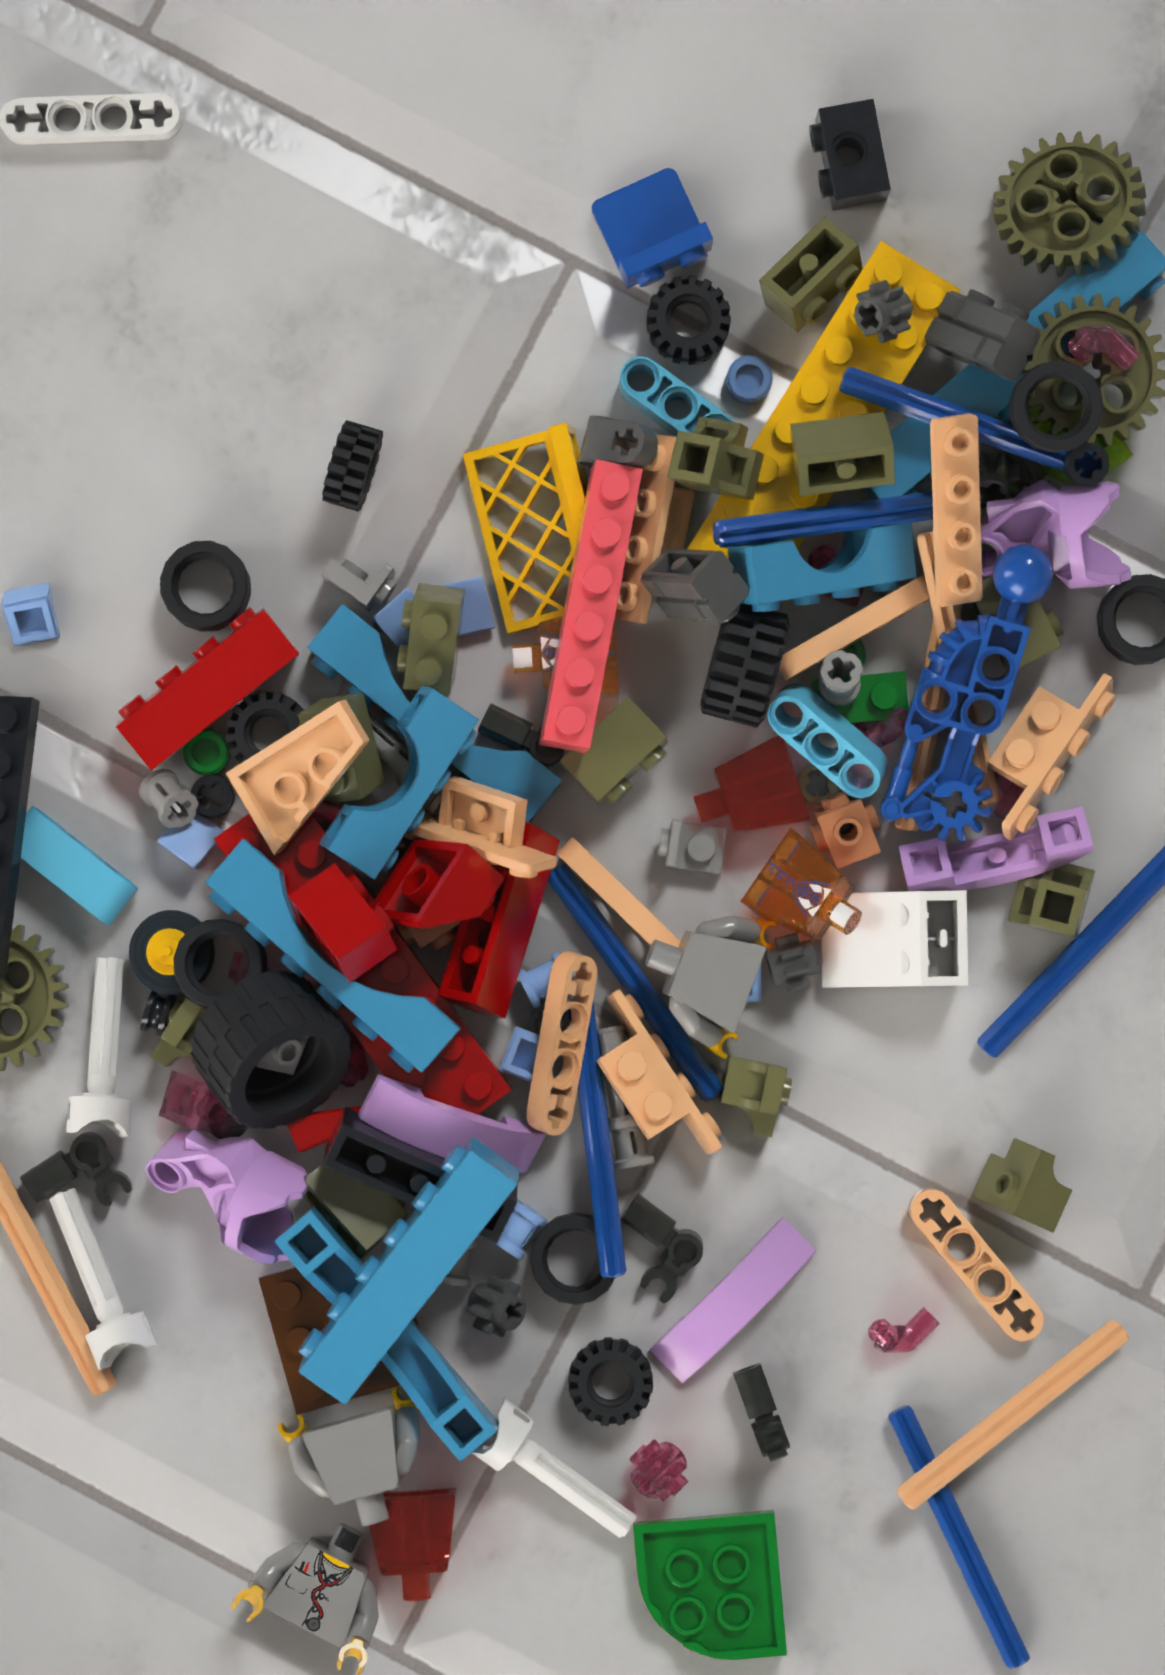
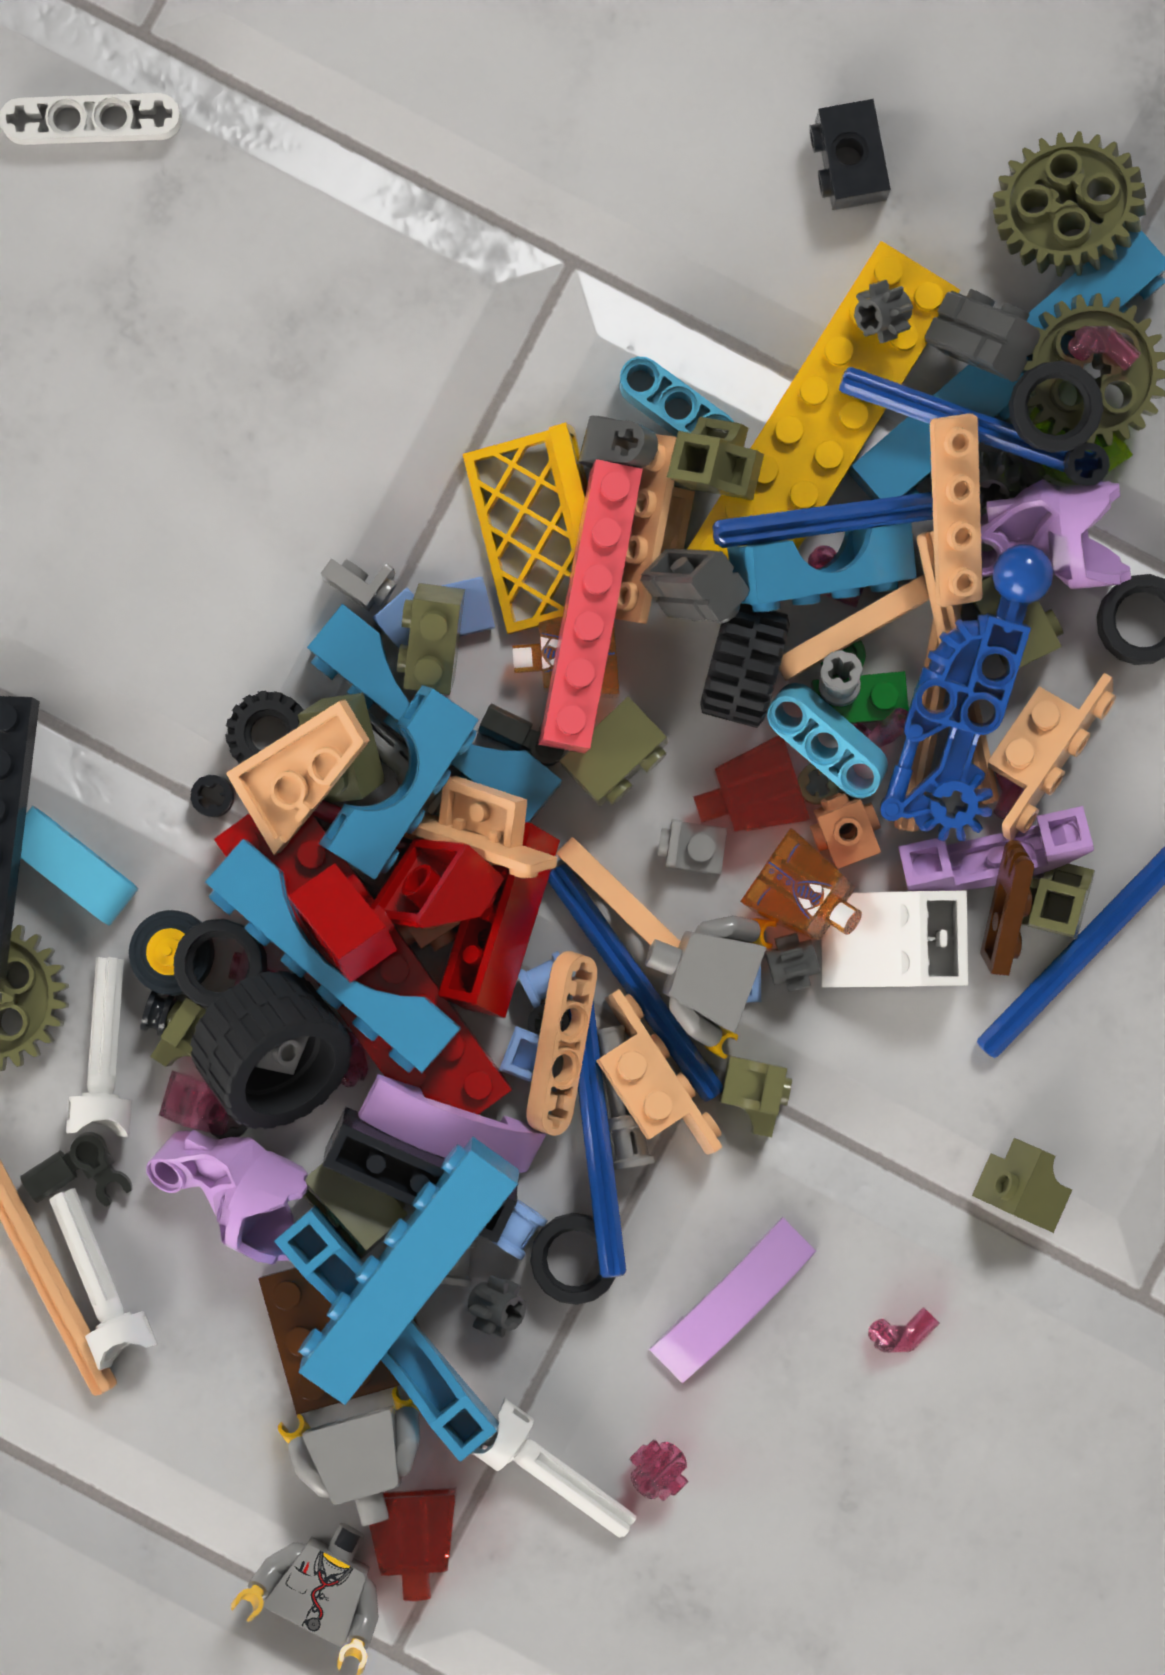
(30, 614): light blue slope -> none
(170, 591): black tyre -> none
(174, 794): light grey bush -> none
(192, 841): light blue slope -> none
(206, 688): red brick -> none
(207, 753): green tile -> none
(315, 1128): red slope -> none
(352, 465): black tyre -> none
(610, 1410): black tyre -> none
(651, 228): blue bracket -> none
(682, 1246): pearl dark grey bar -> none
(694, 292): black tyre -> none
(714, 1582): green plate -> none
(749, 379): medium blue tile -> none
(760, 1405): pearl dark grey bar -> none
(811, 275): olive brick -> none
(842, 454): olive brick -> none
(962, 1543): blue axle -> none
(978, 1262): light nougat beam -> none
(1009, 905): none -> reddish brown hinge
(1012, 1414): light nougat axle -> none

